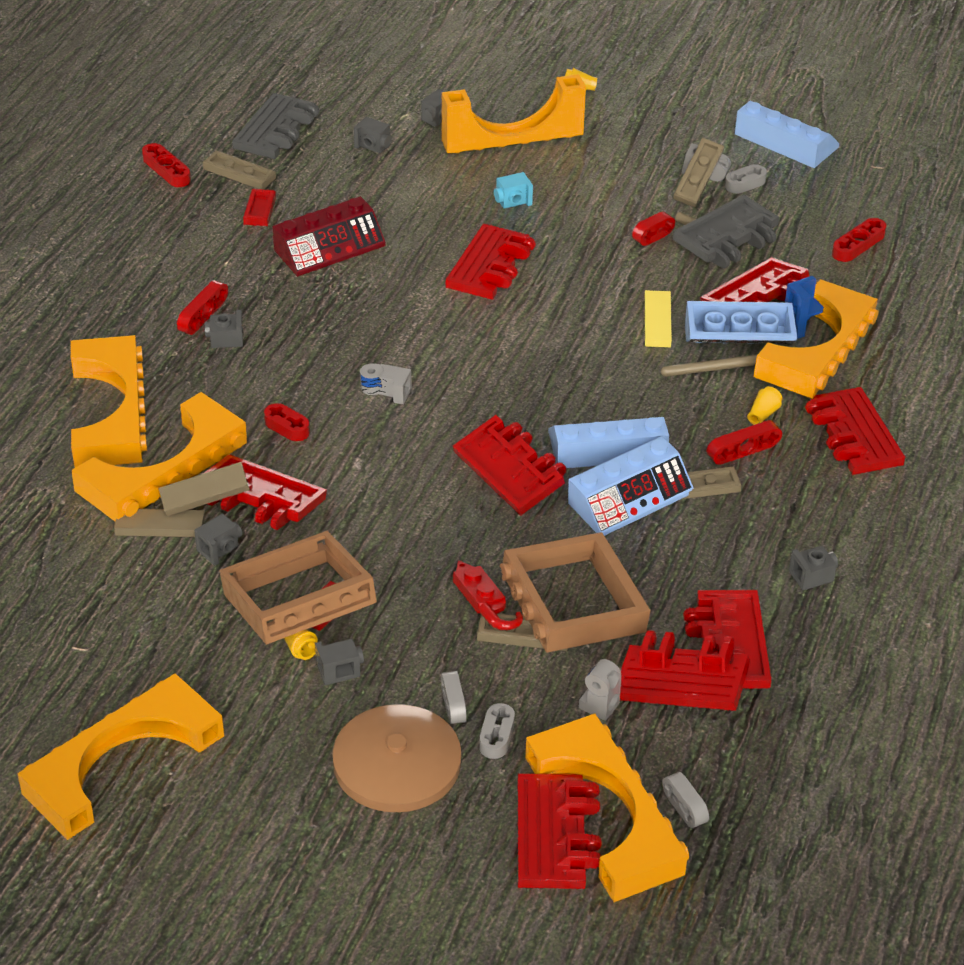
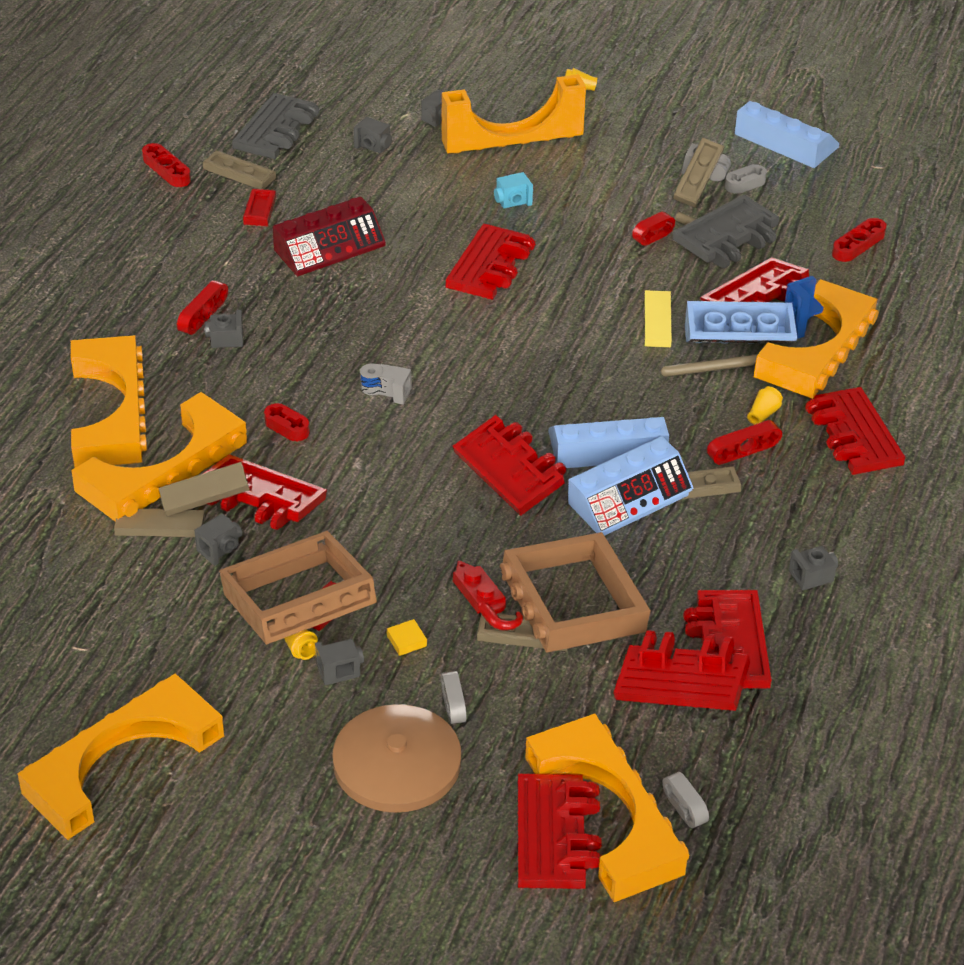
(406, 637): none -> yellow tile
(491, 729): light grey beam -> none
(603, 689): light grey leg -> none

